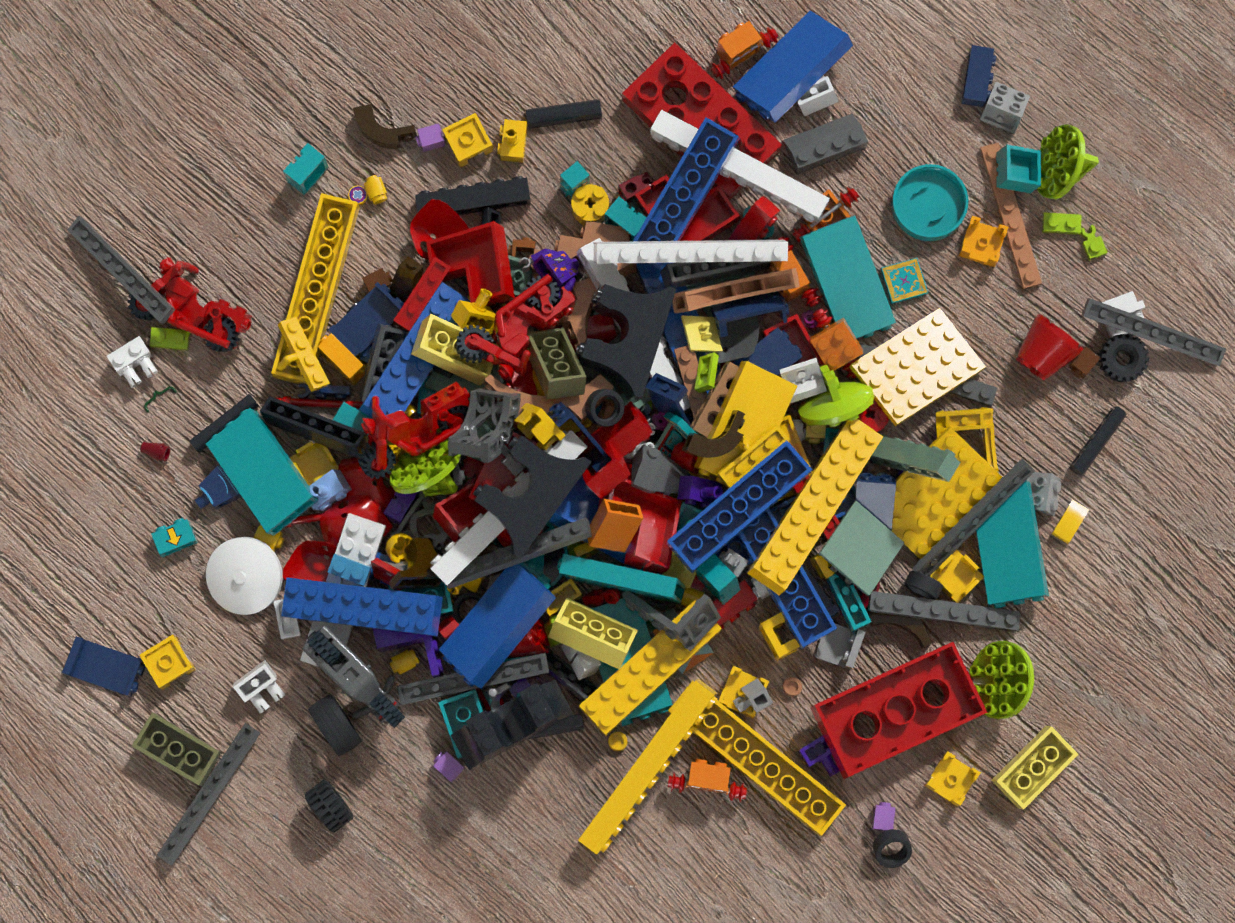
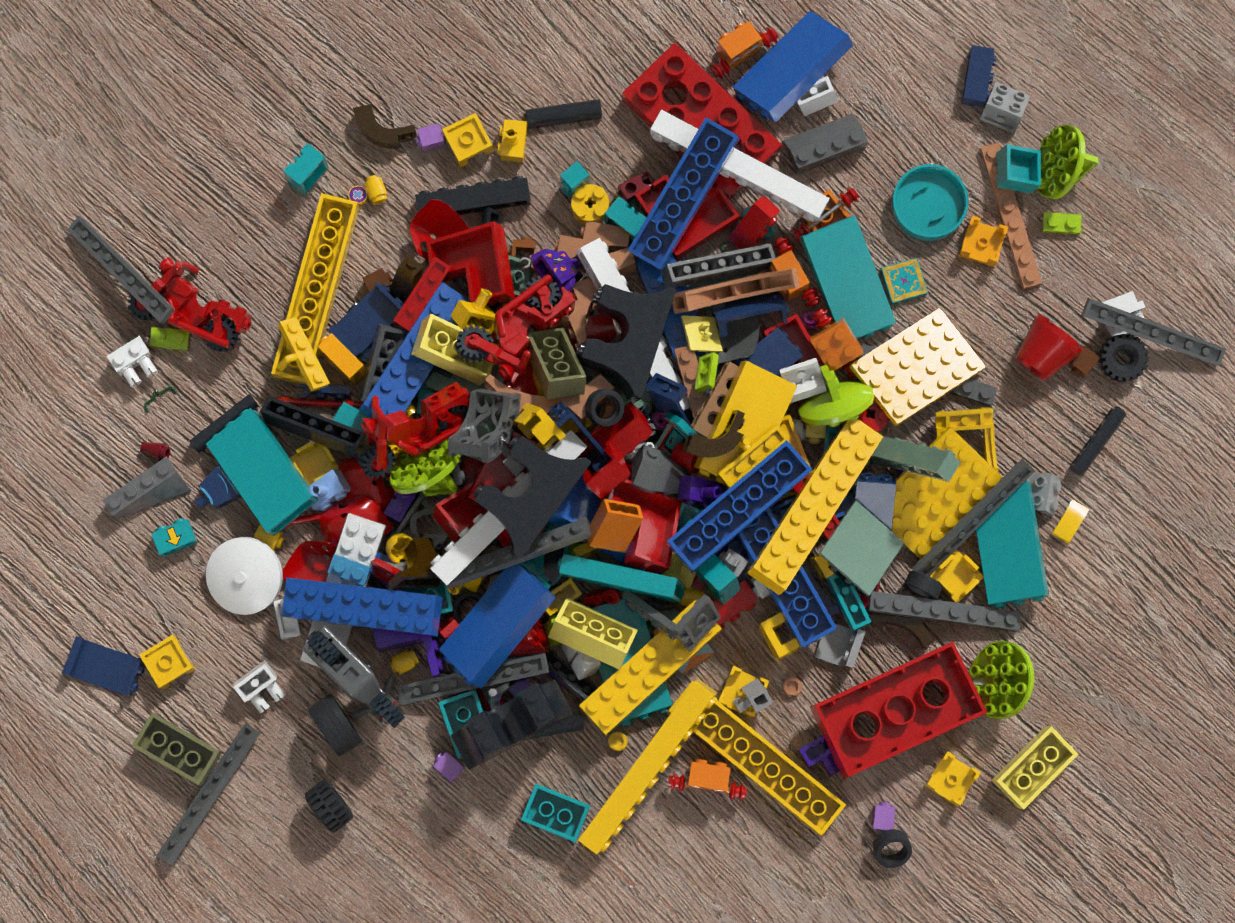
(147, 490): none -> flat silver wedge
(555, 813): none -> teal brick
(690, 251): white brick -> none
(1093, 246): lime plate -> none

